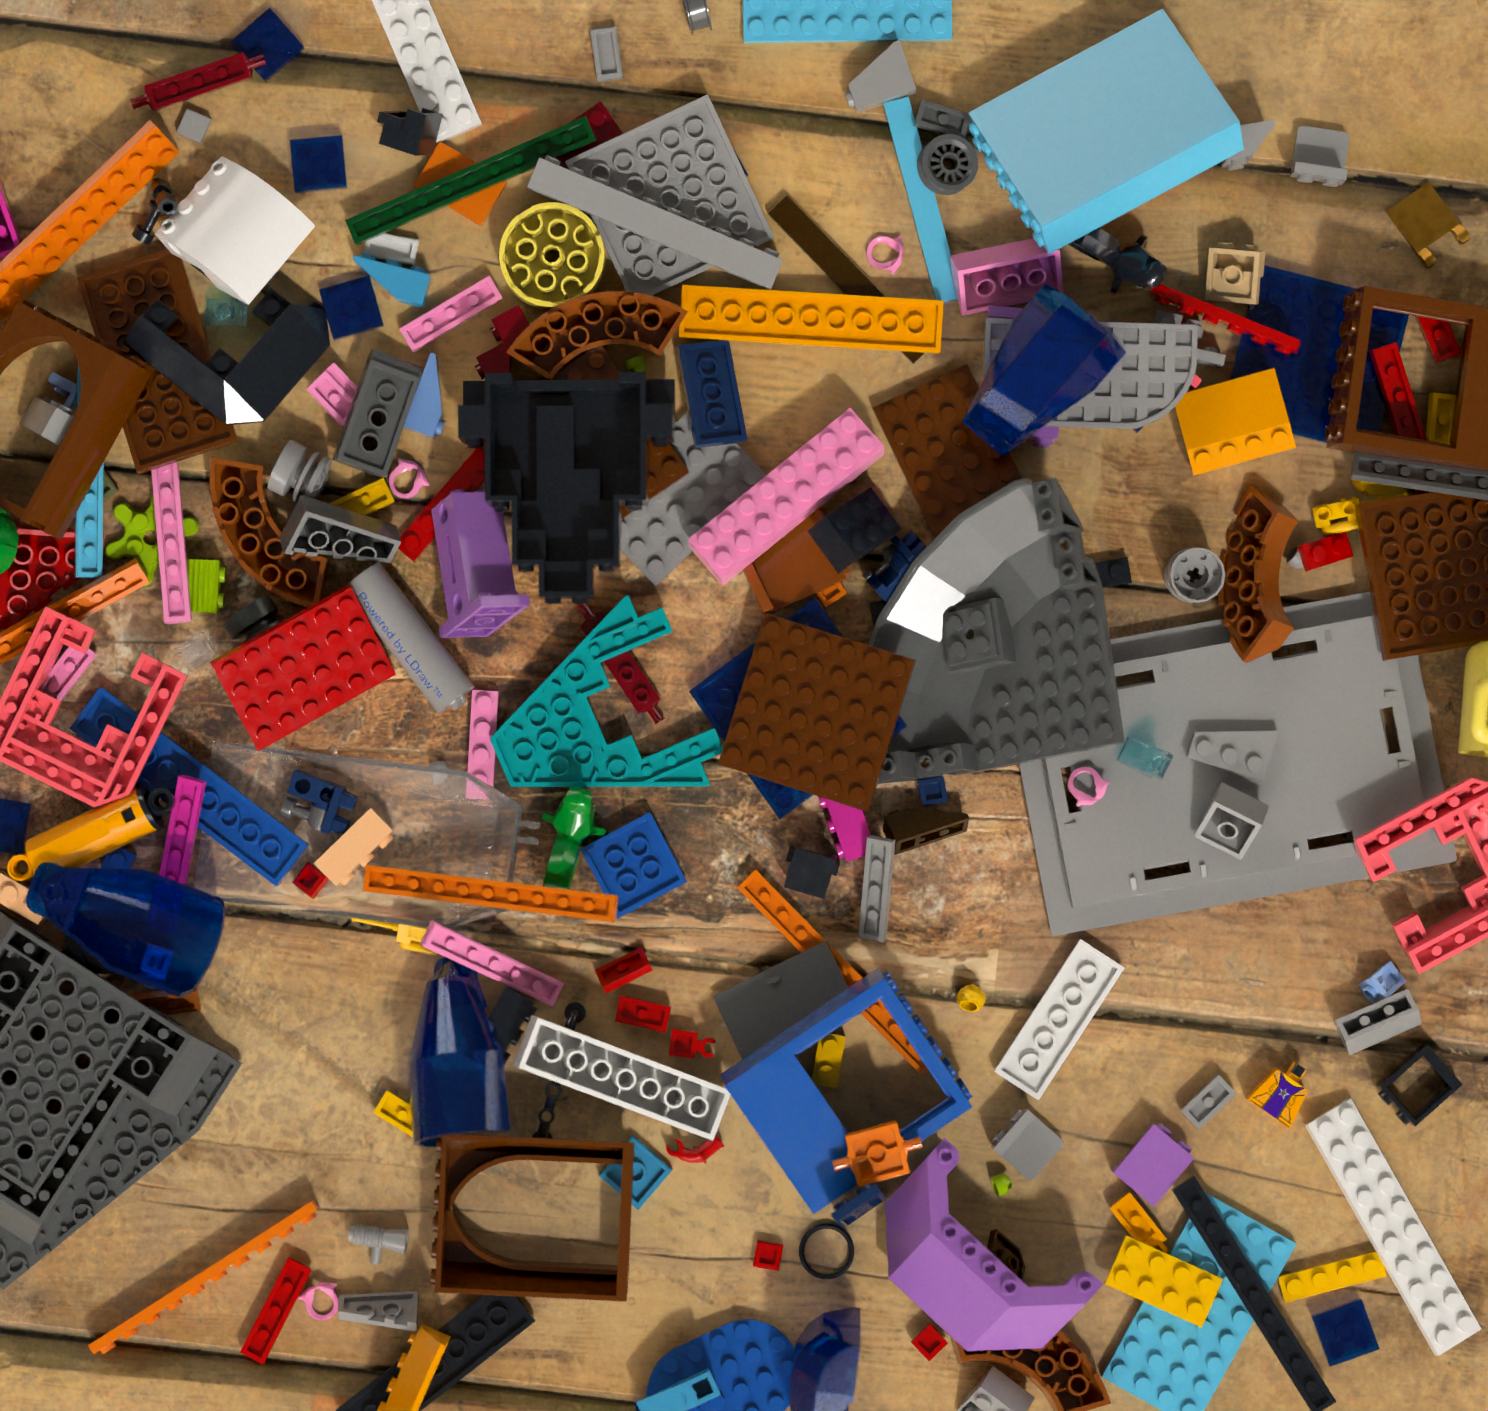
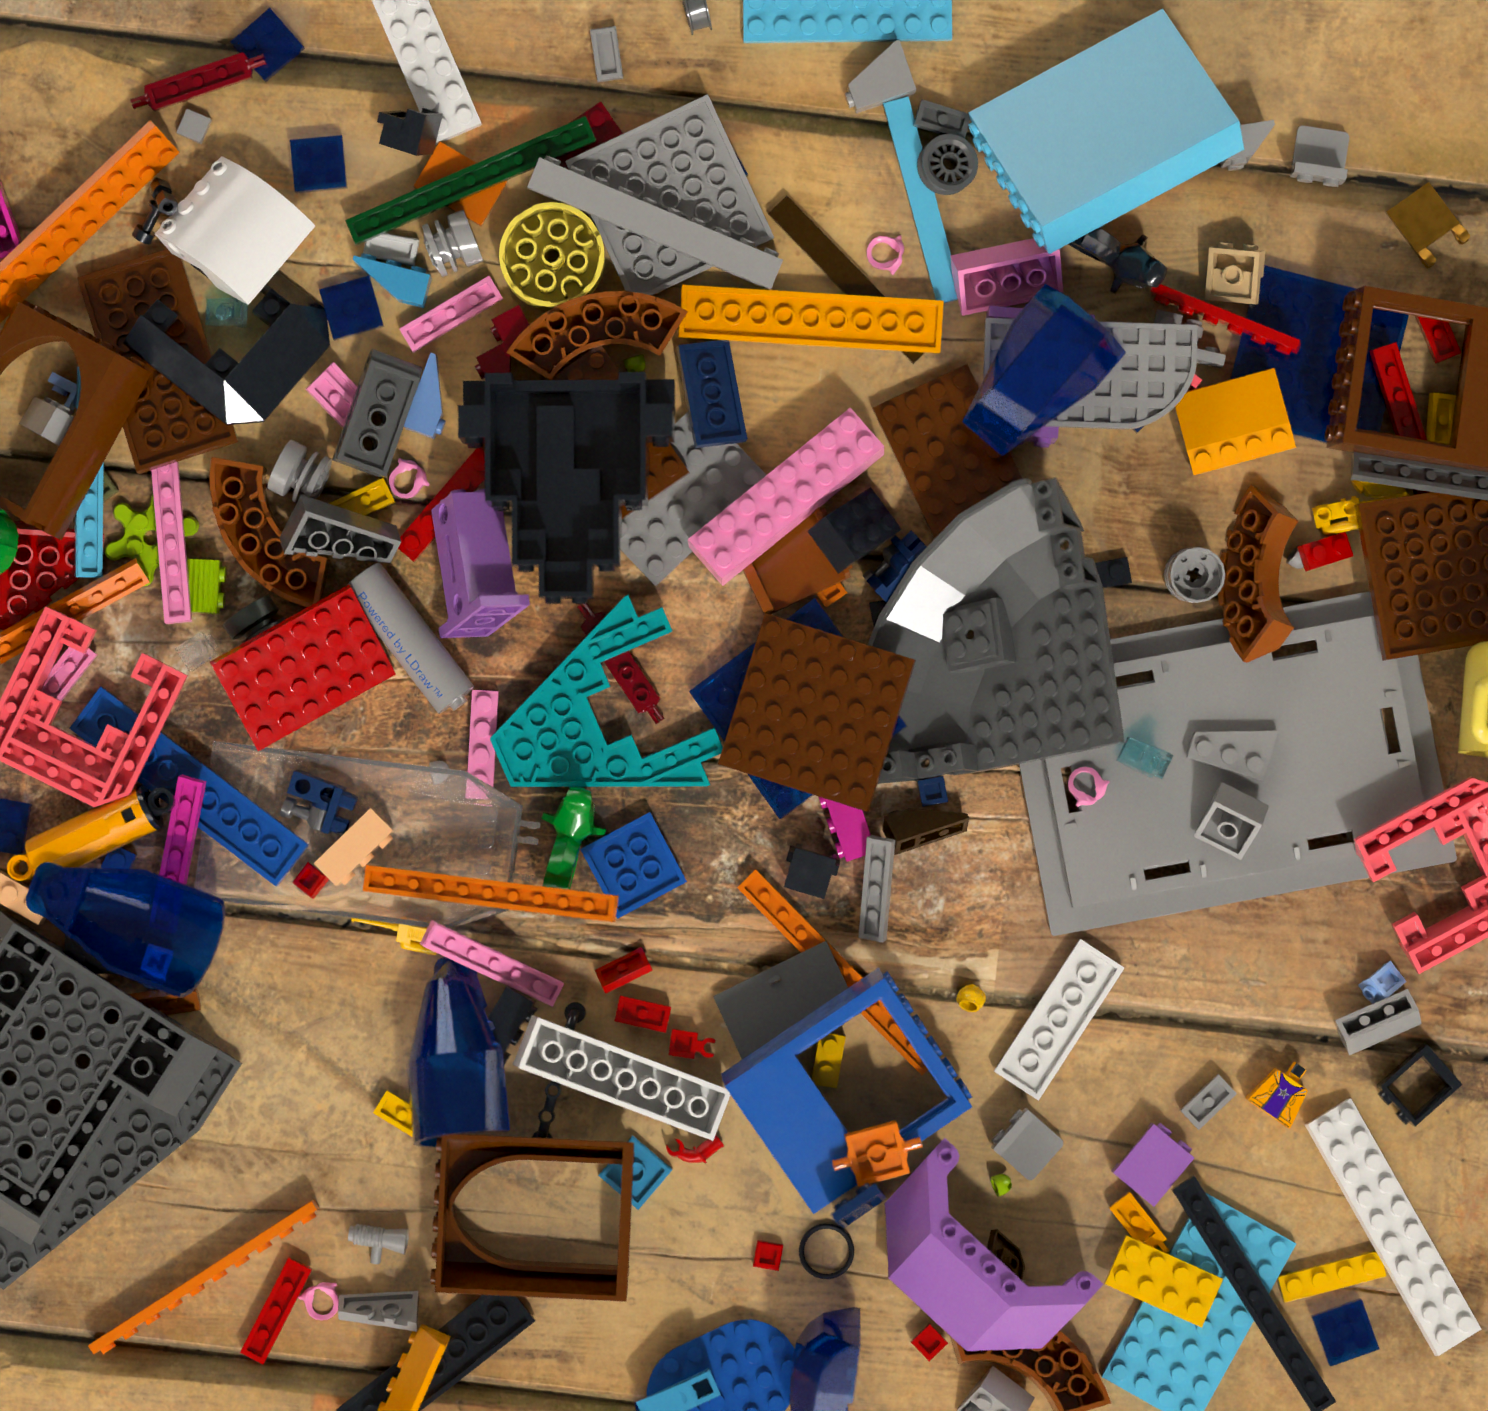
(452, 243): none -> light grey wheel

